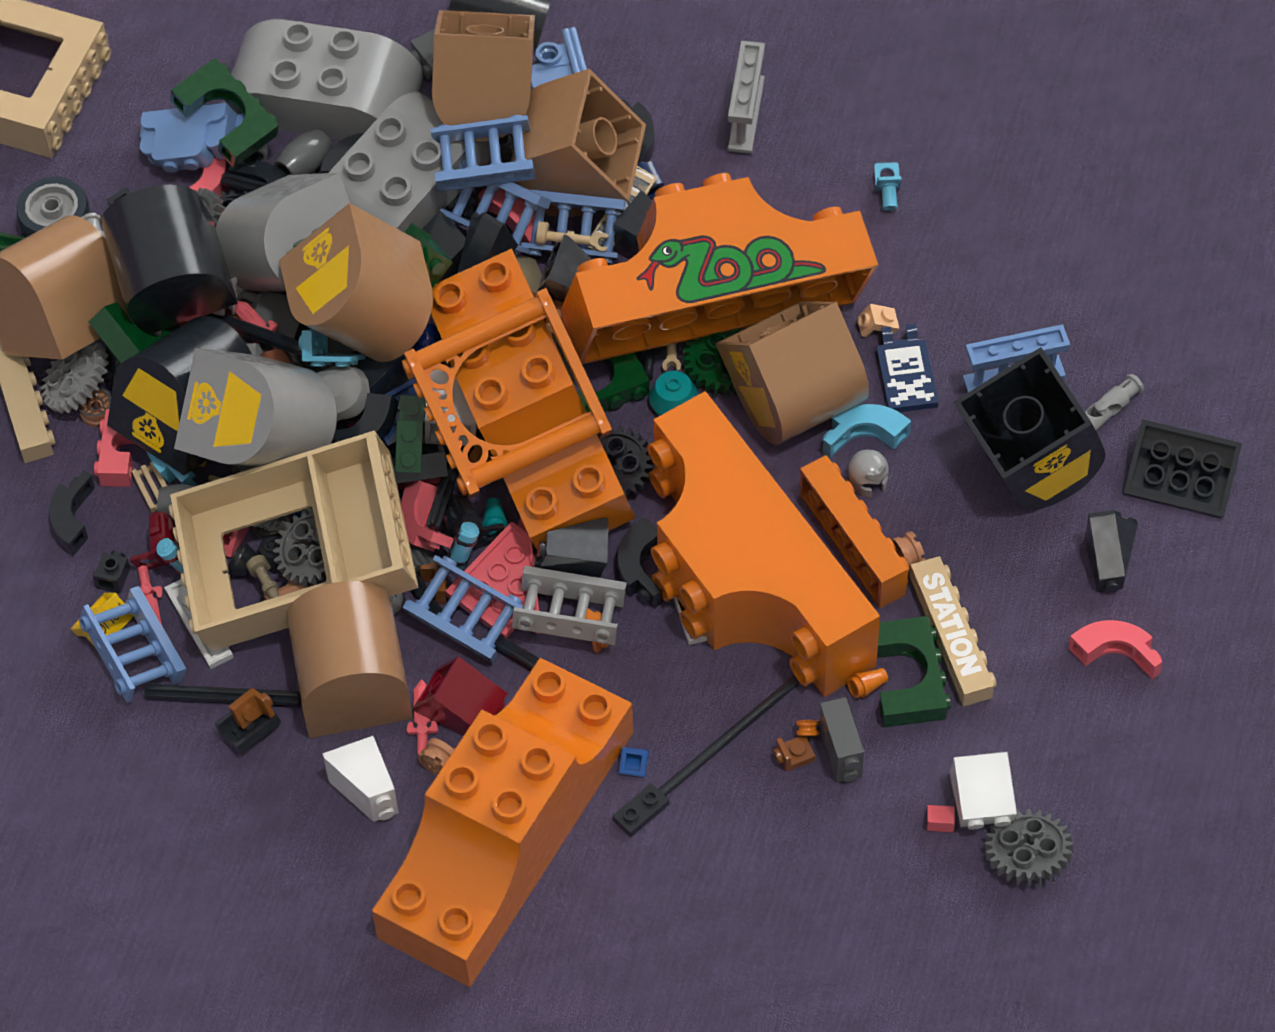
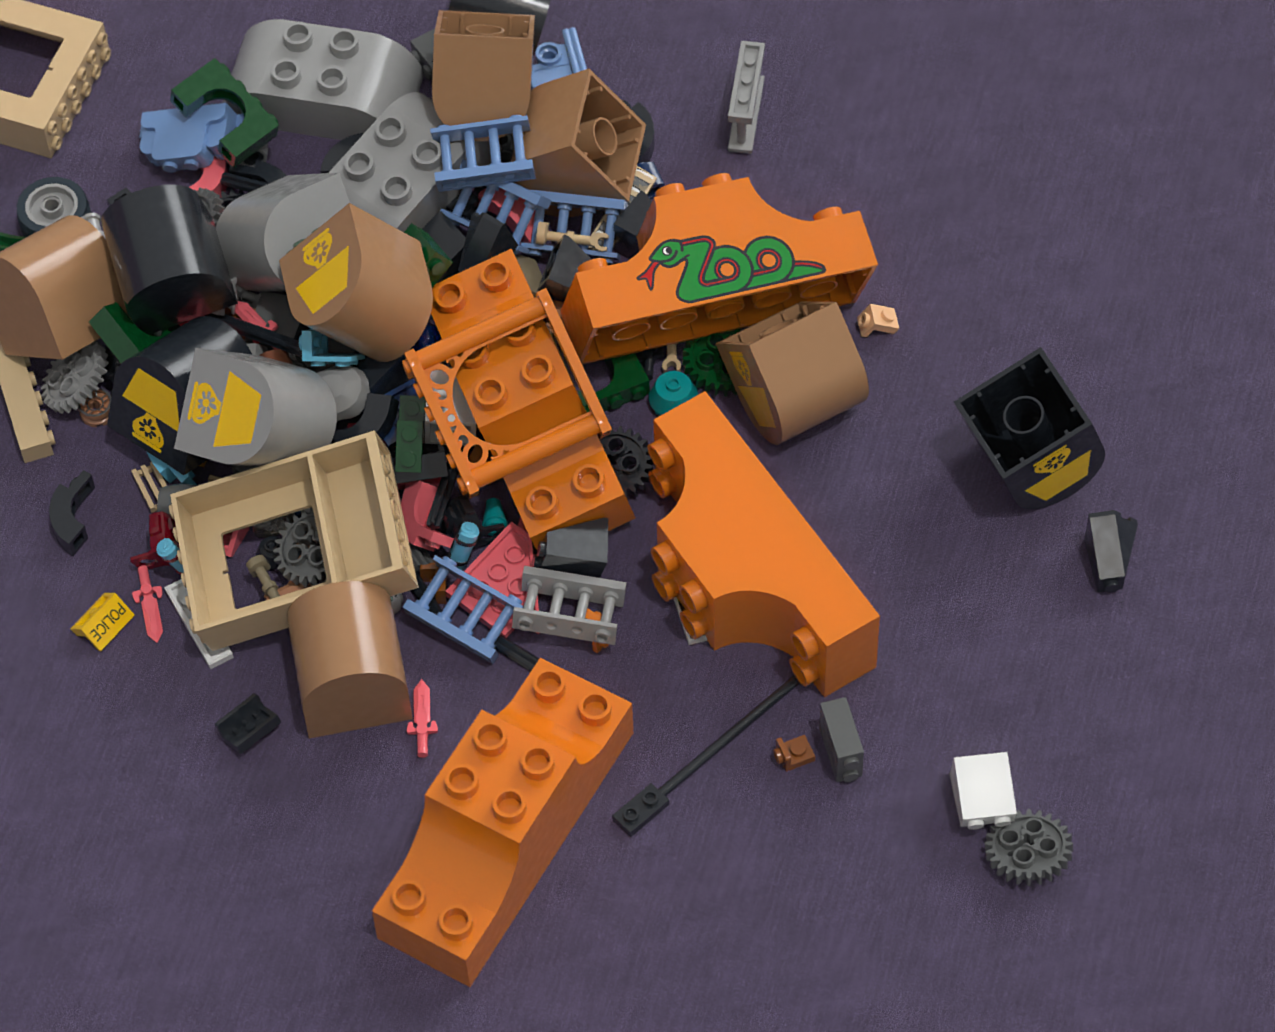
(111, 572): black brick -> none
(113, 466): coral arch -> none
(146, 625): medium blue fence -> none
(215, 694): black axle -> none
(237, 565): black cone -> none
(250, 707): dark orange bracket -> none
(304, 153): dark grey piece -> none
(362, 778): white slope -> none
(435, 755): nougat wheel -> none
(458, 695): dark red slope -> none
(632, 552): black arch -> none
(634, 761): blue slope -> none
(807, 727): orange bush -> none
(854, 531): orange brick -> none
(866, 420): medium azure arch -> none
(866, 682): orange cone -> none
(867, 468): light grey helmet -> none
(888, 185): medium azure bracket -> none
(906, 371): dark blue tile -> none
(908, 548): nougat wheel -> none
(926, 700): dark green arch -> none
(940, 818): coral slope -> none
(954, 636): tan brick -> none
(1011, 349): medium blue fence -> none
(1114, 400): light grey piece -> none
(1116, 637): coral arch -> none
(1182, 468): black slope -> none

